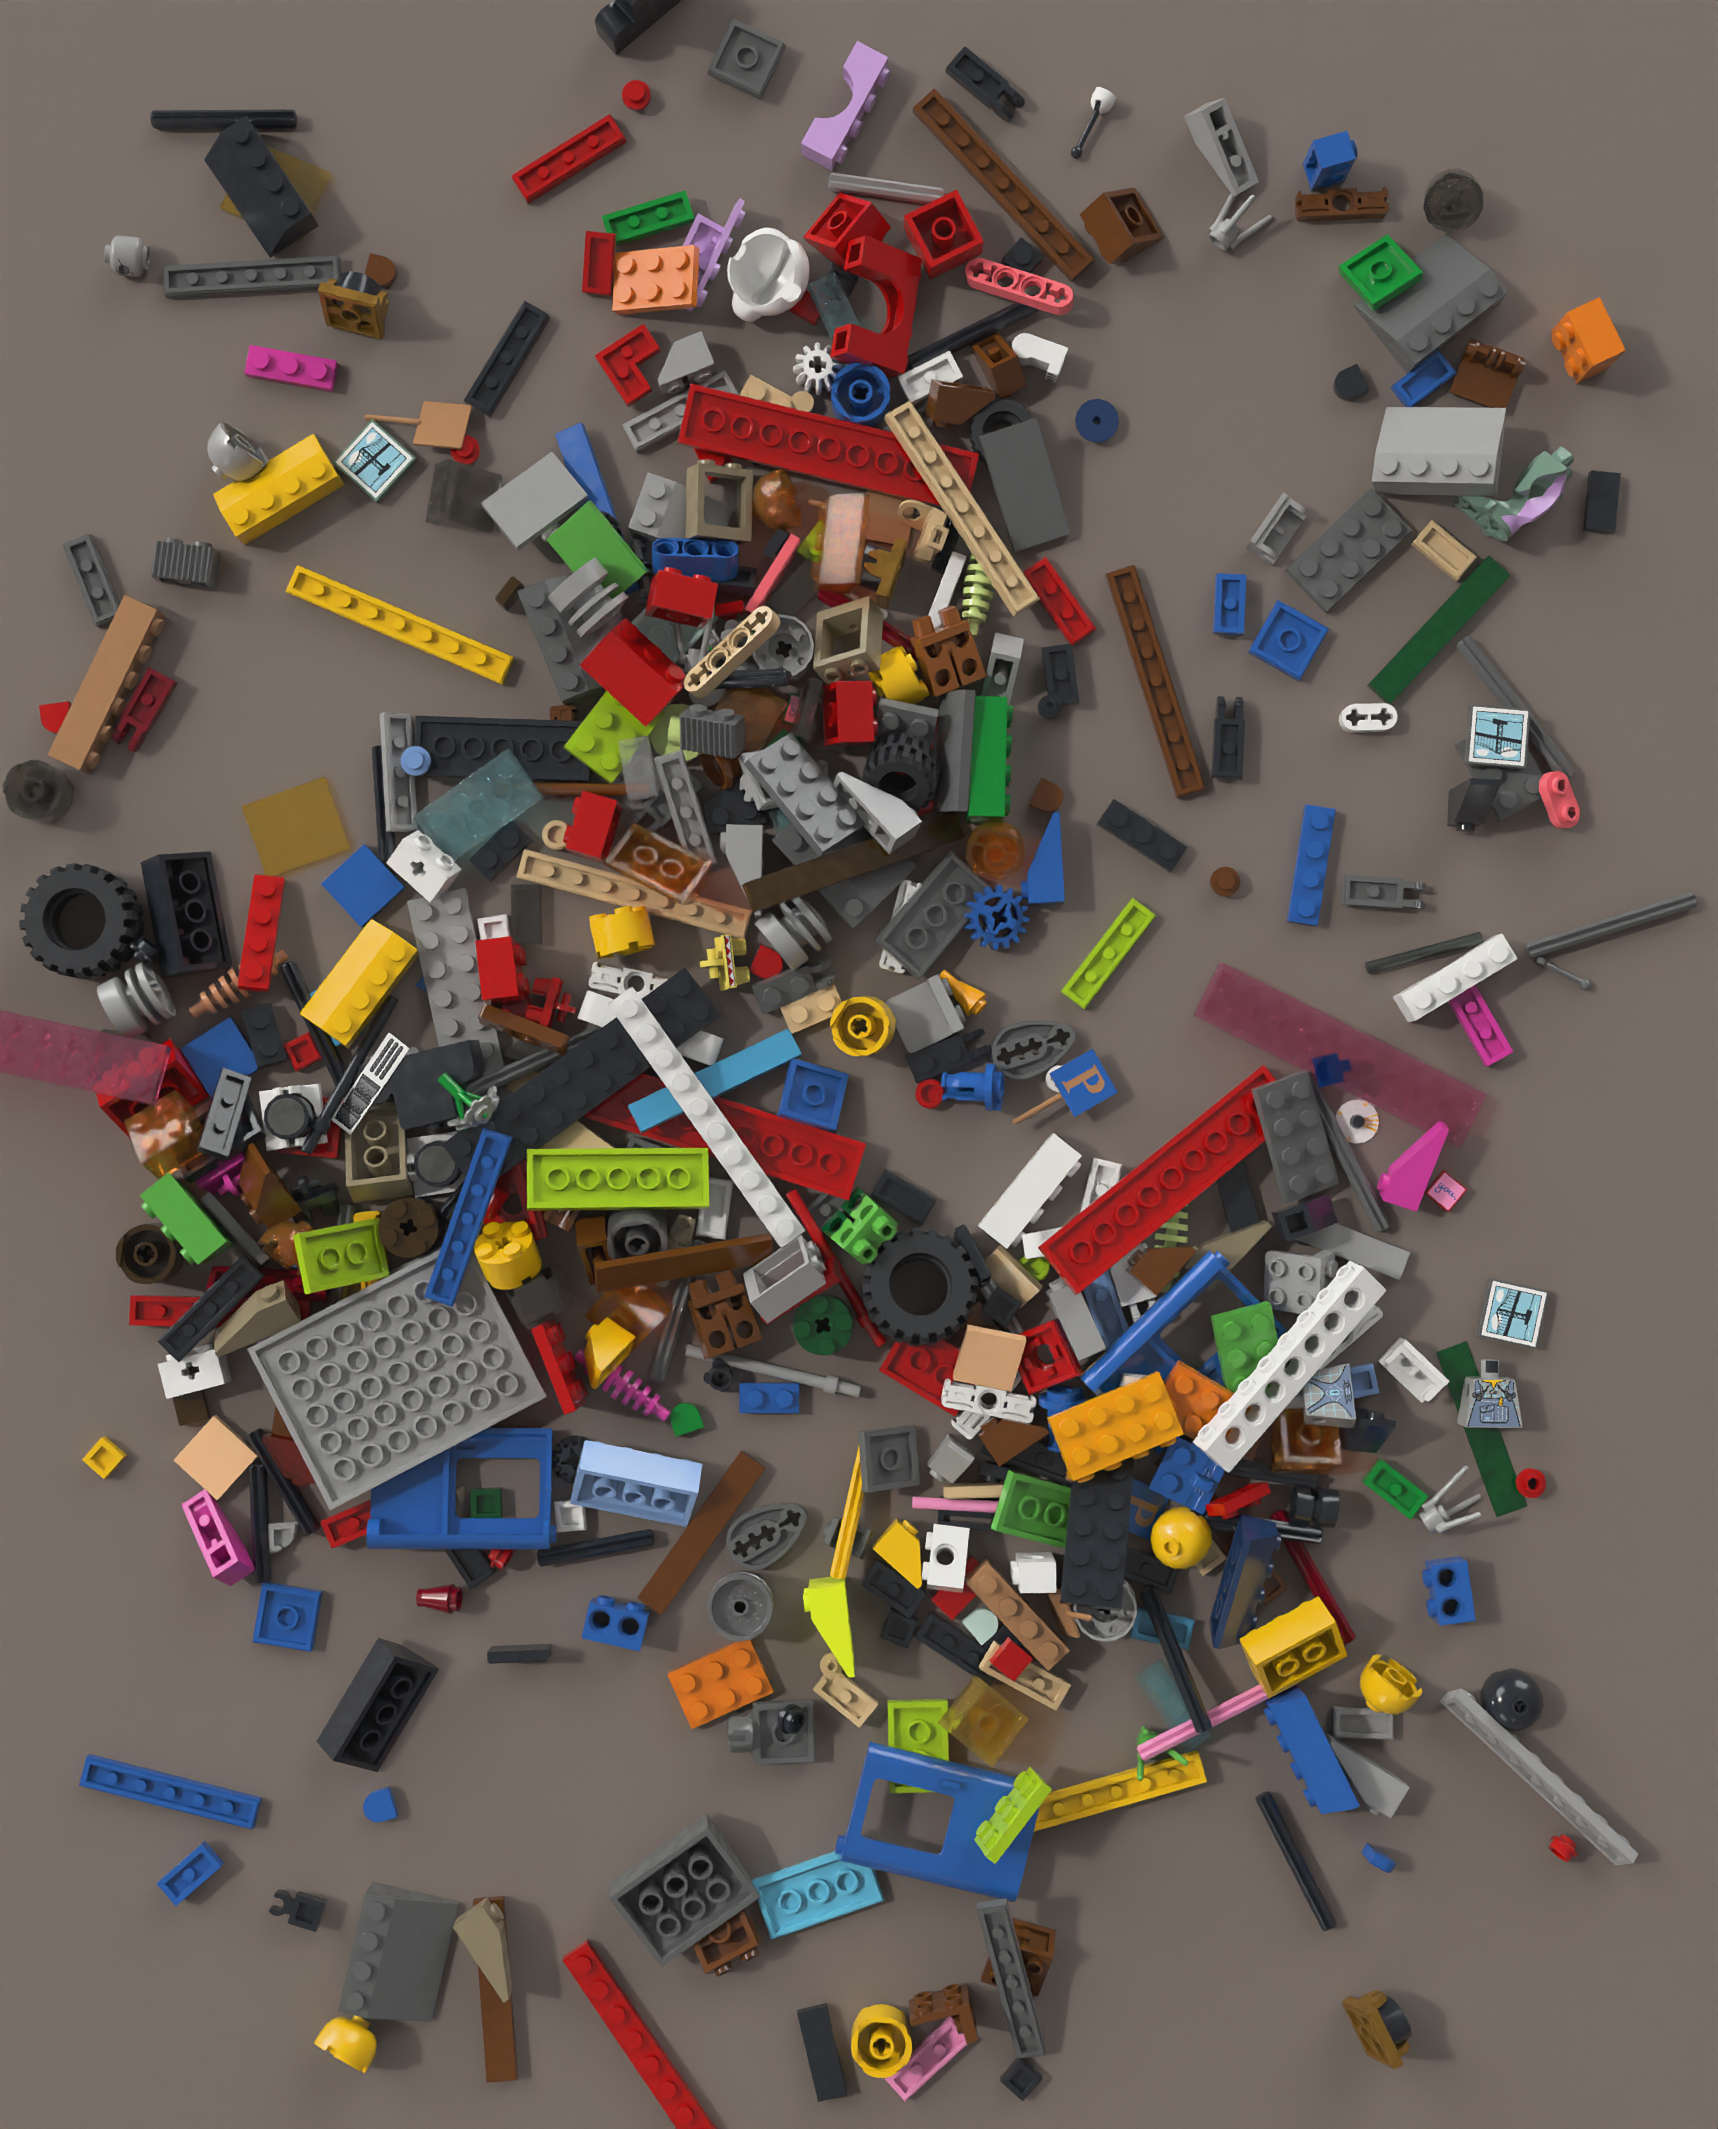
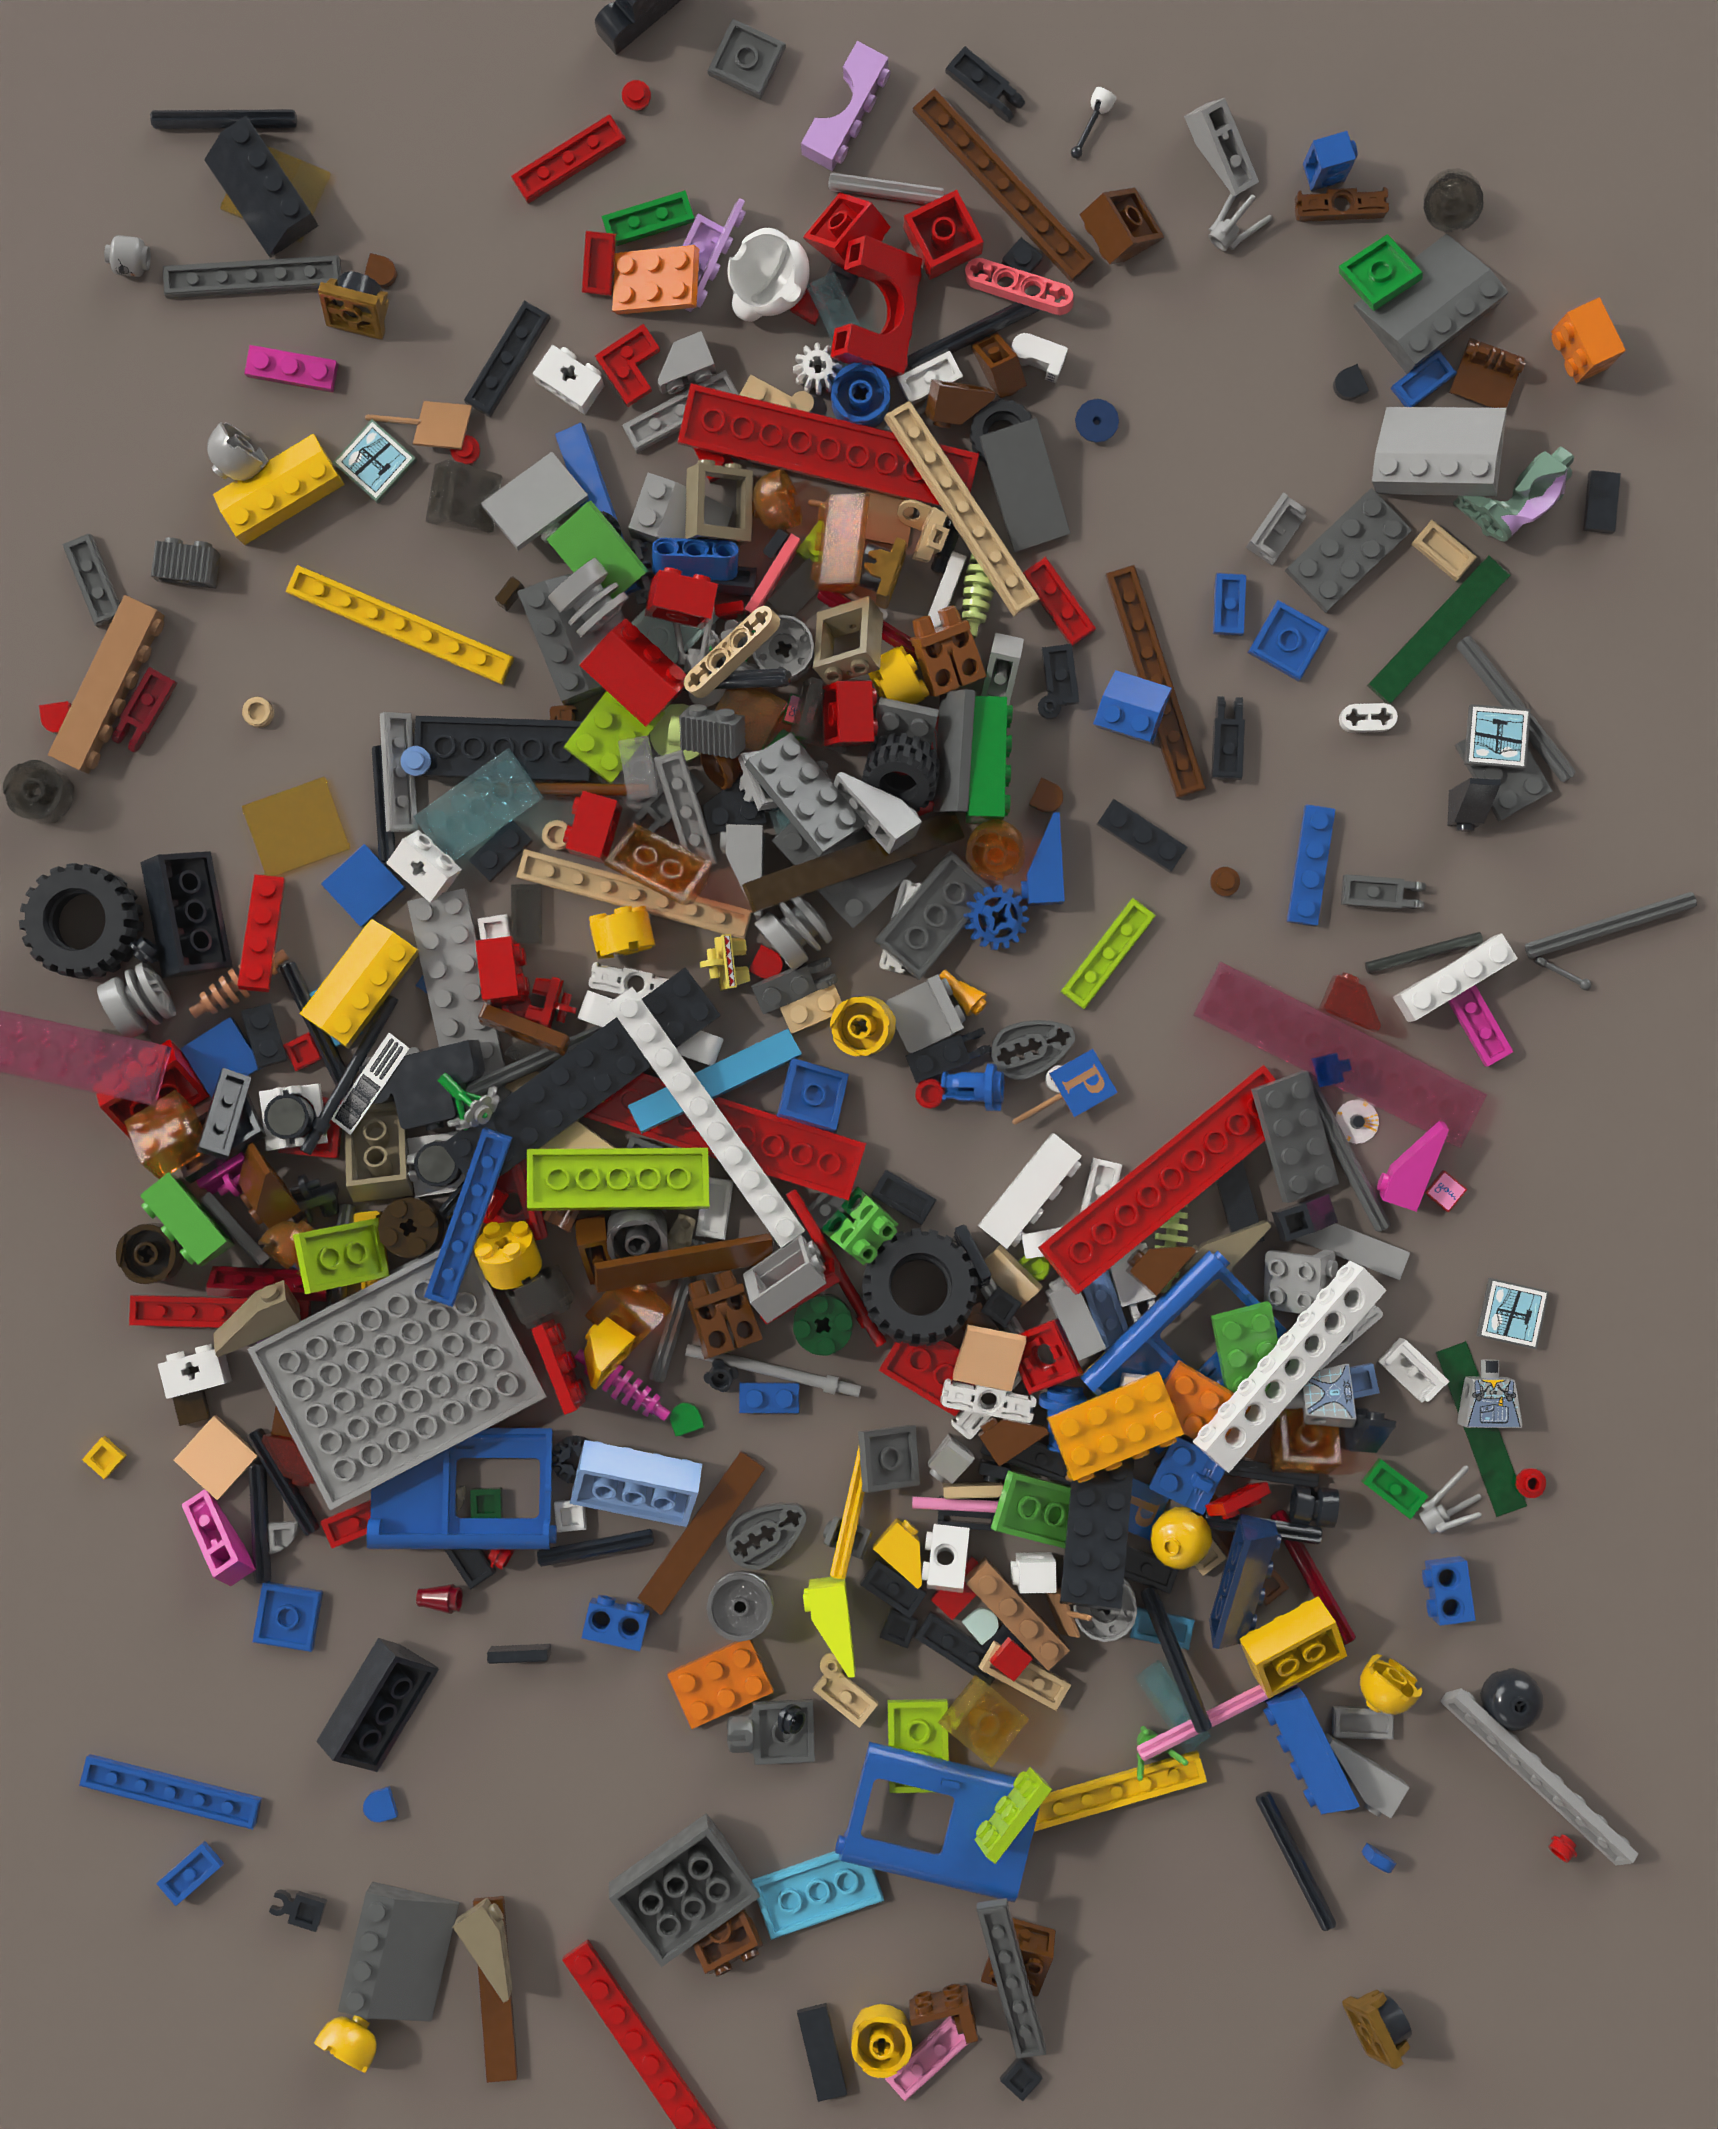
(211, 1308): black tile -> none
(257, 712): none -> tan tile
(578, 392): none -> white brick
(1132, 707): none -> blue slope
(1350, 1002): none -> clear red slope
(1559, 799): coral plate -> none

